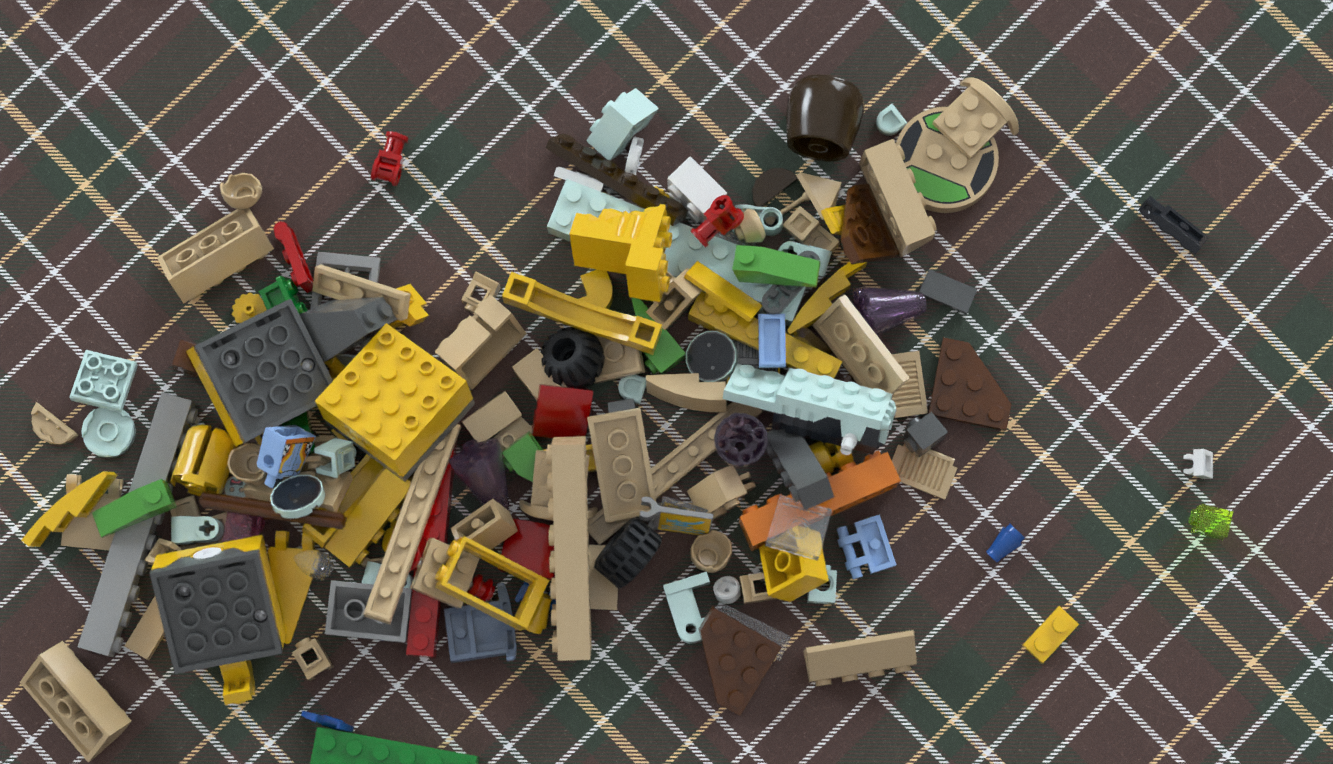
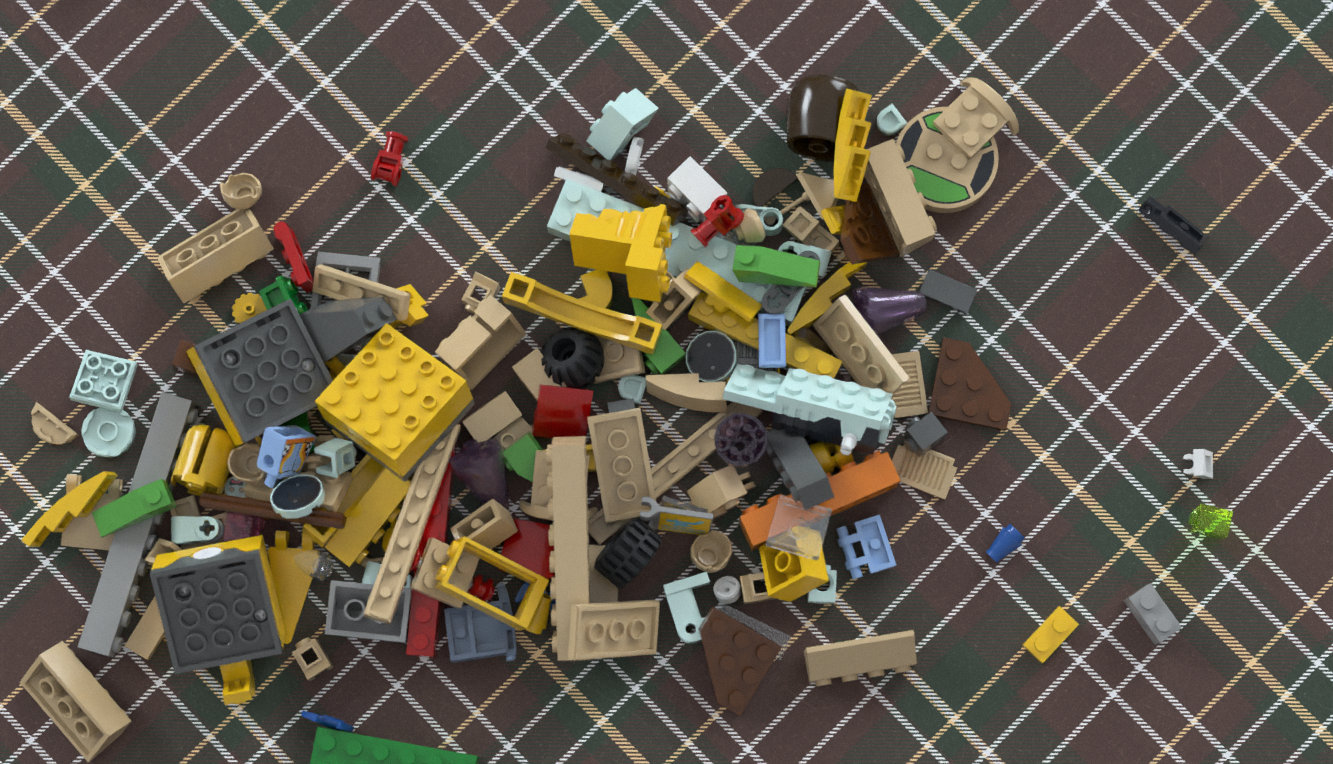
(613, 629): none -> tan tile
(851, 137): none -> yellow slope
(1152, 614): none -> light grey brick

